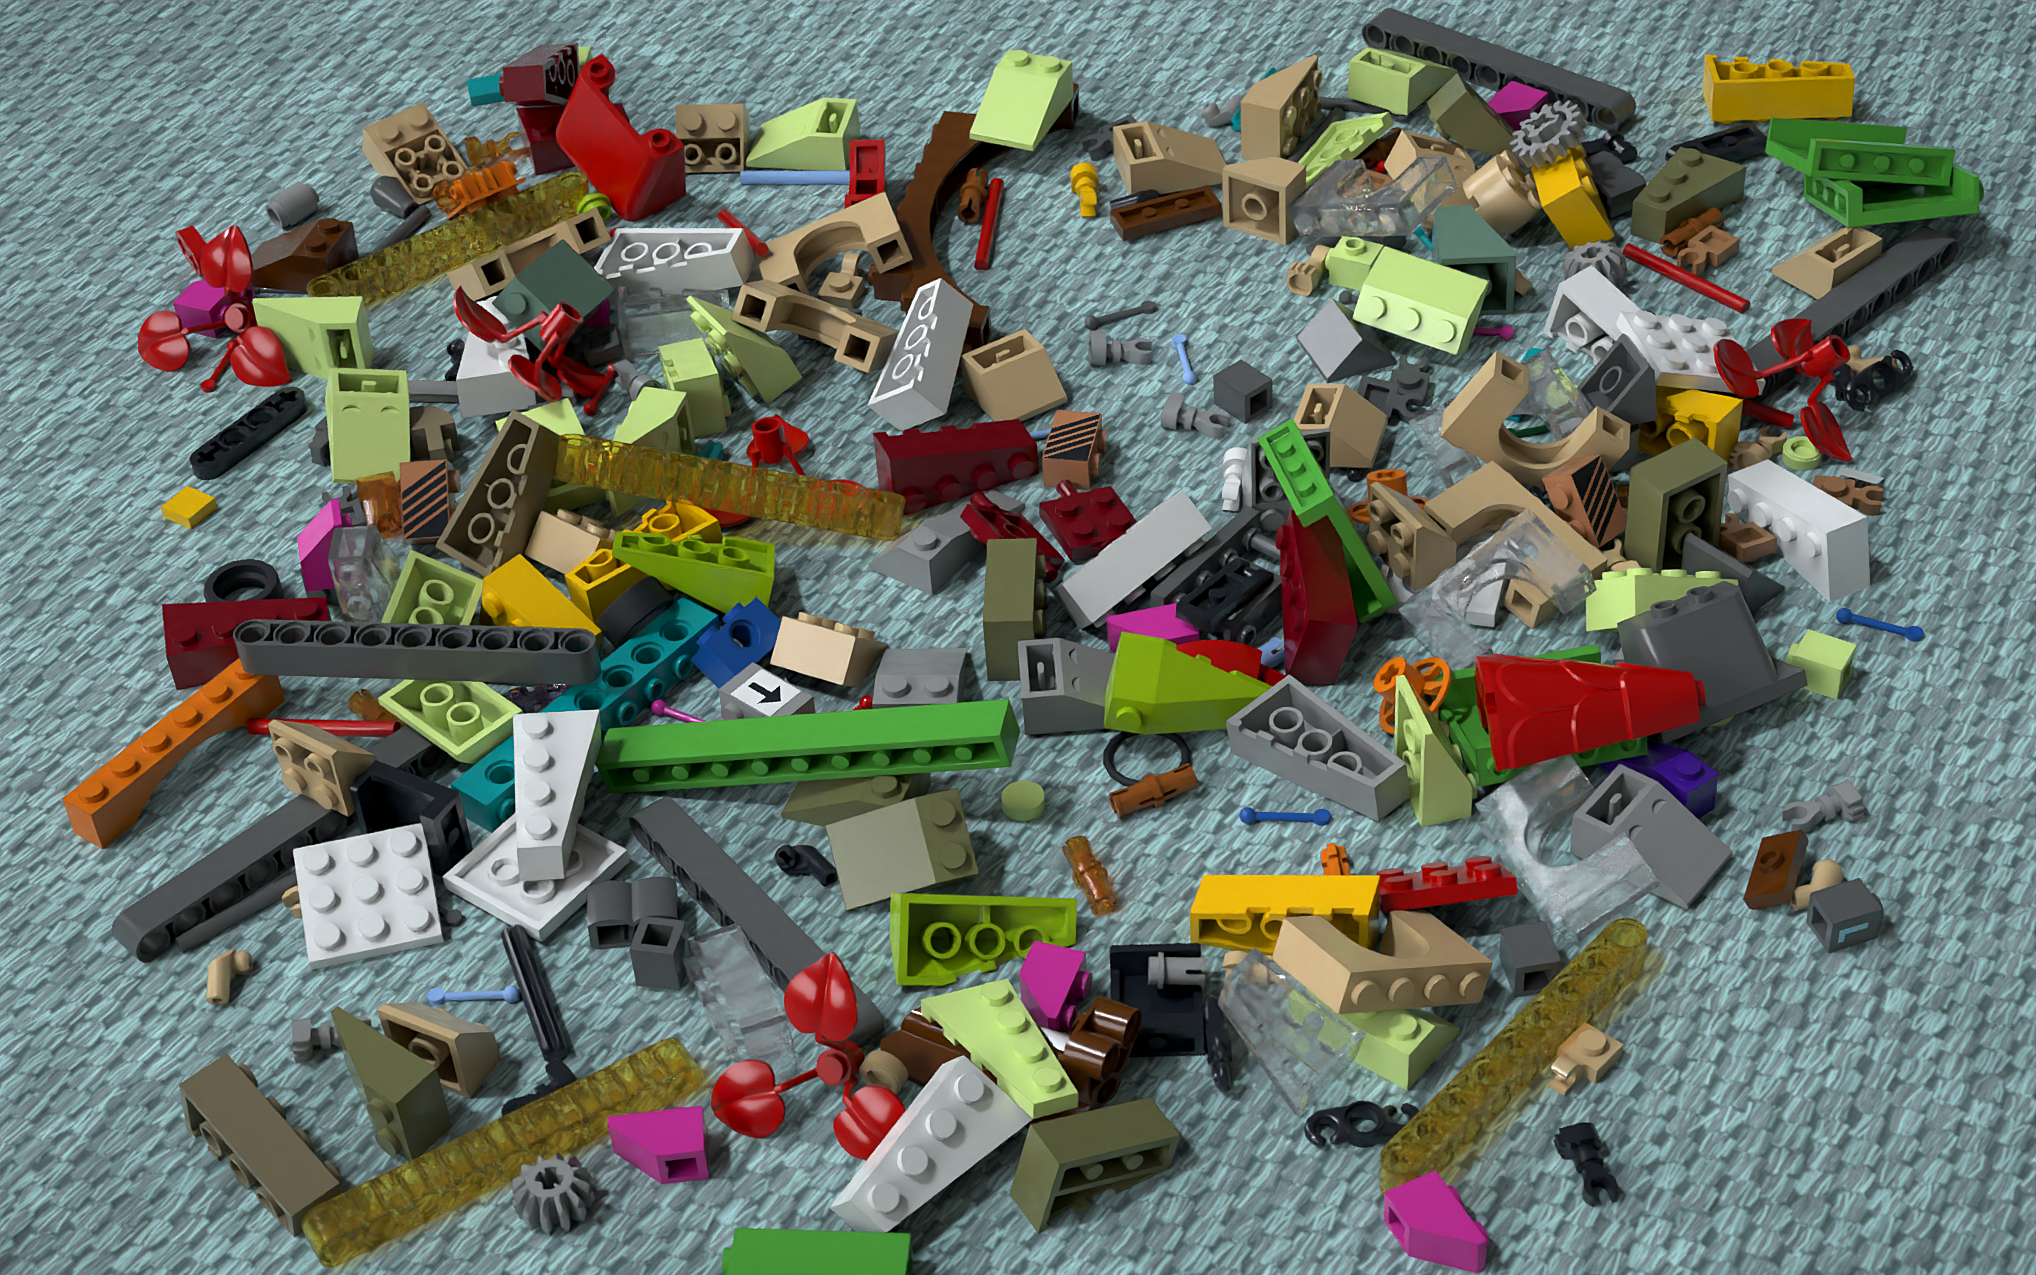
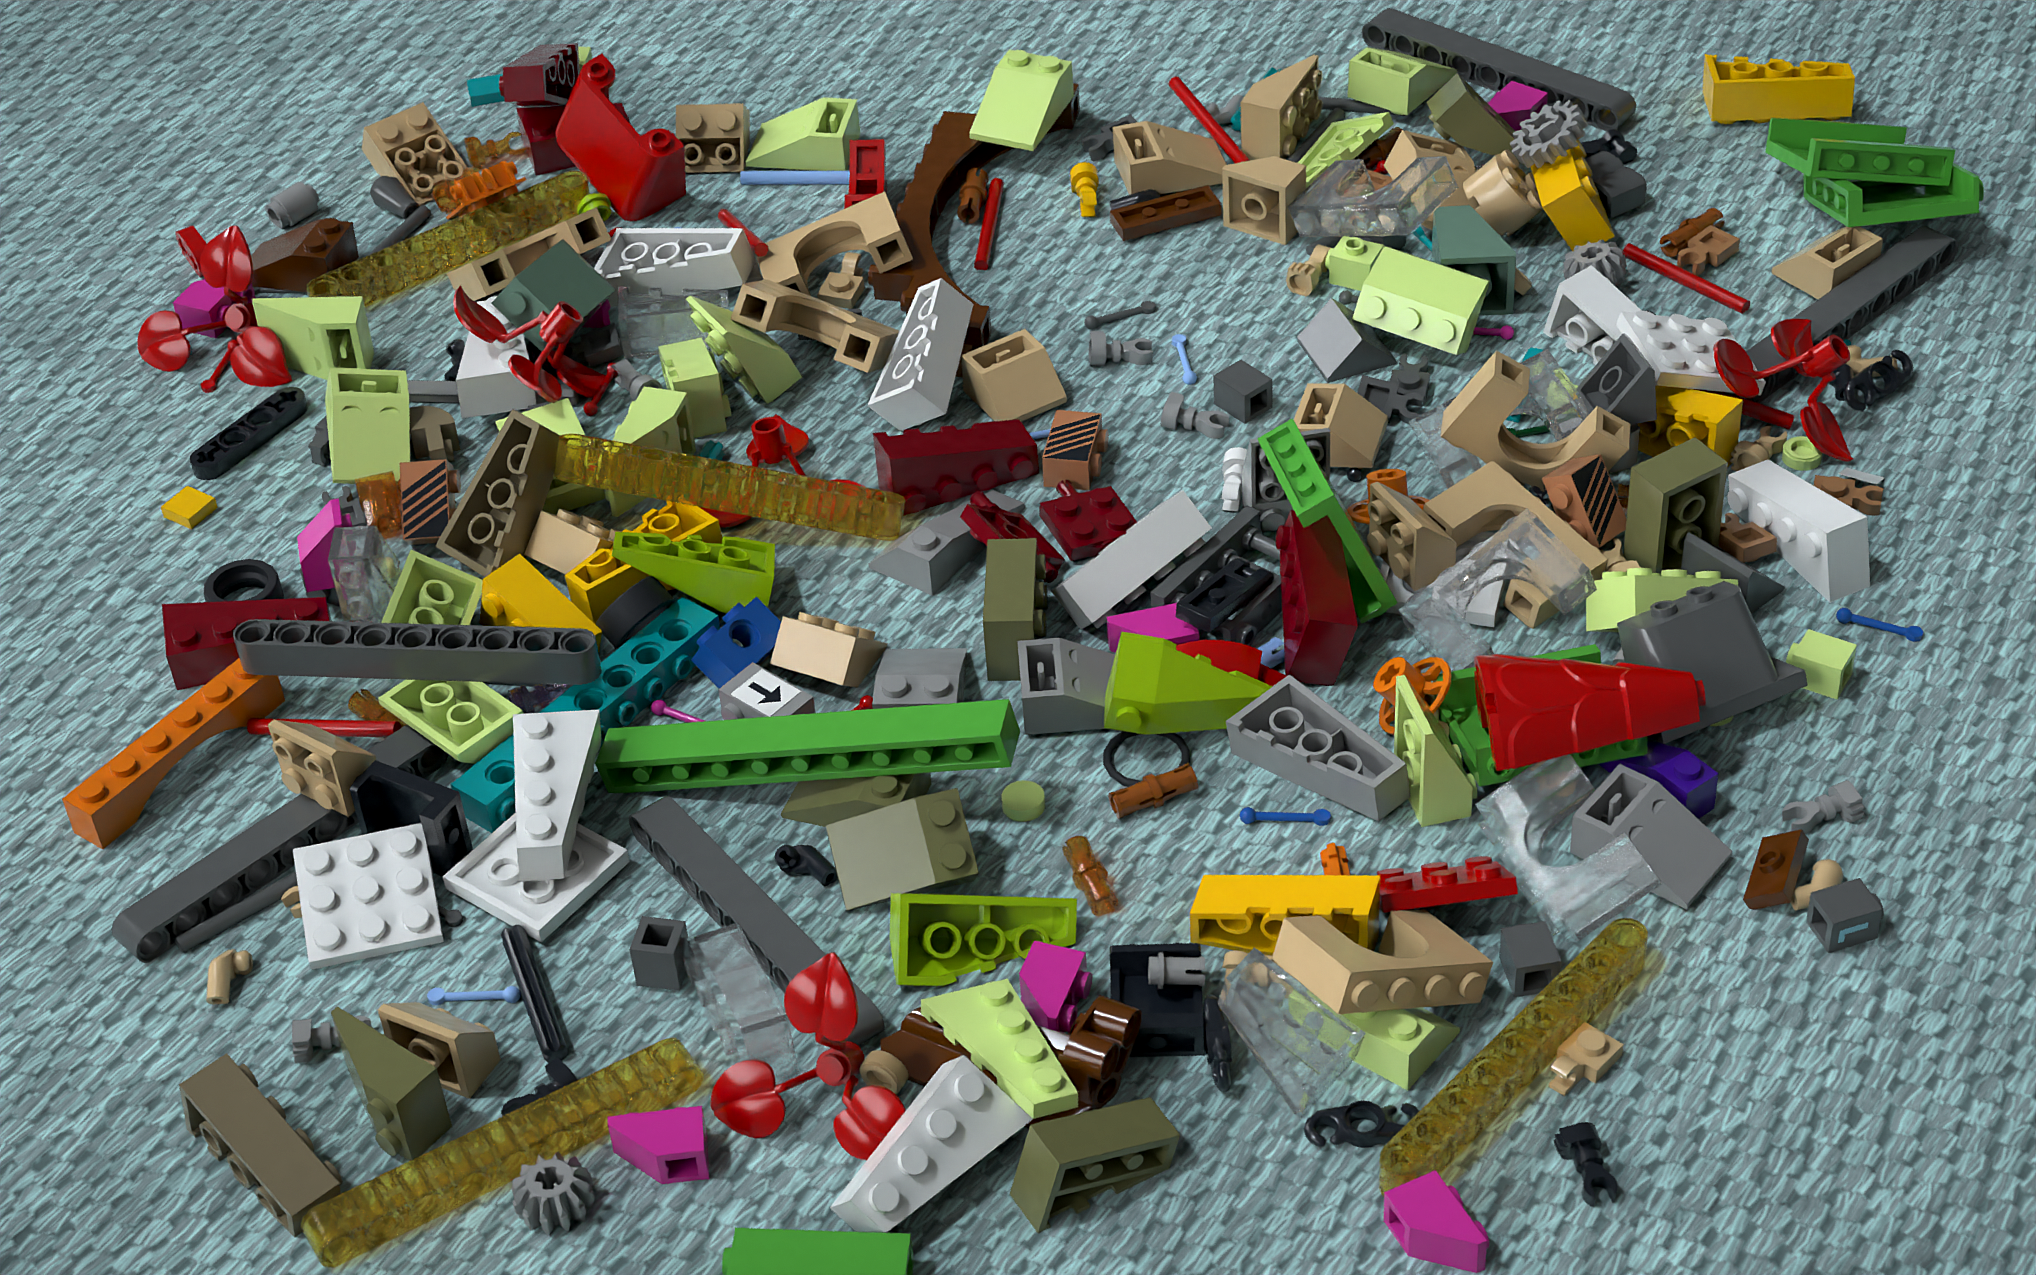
(617, 908): dark grey brick -> none
(1207, 120): none -> red bar
(1685, 190): olive wedge -> none
(1727, 144): black plate -> none

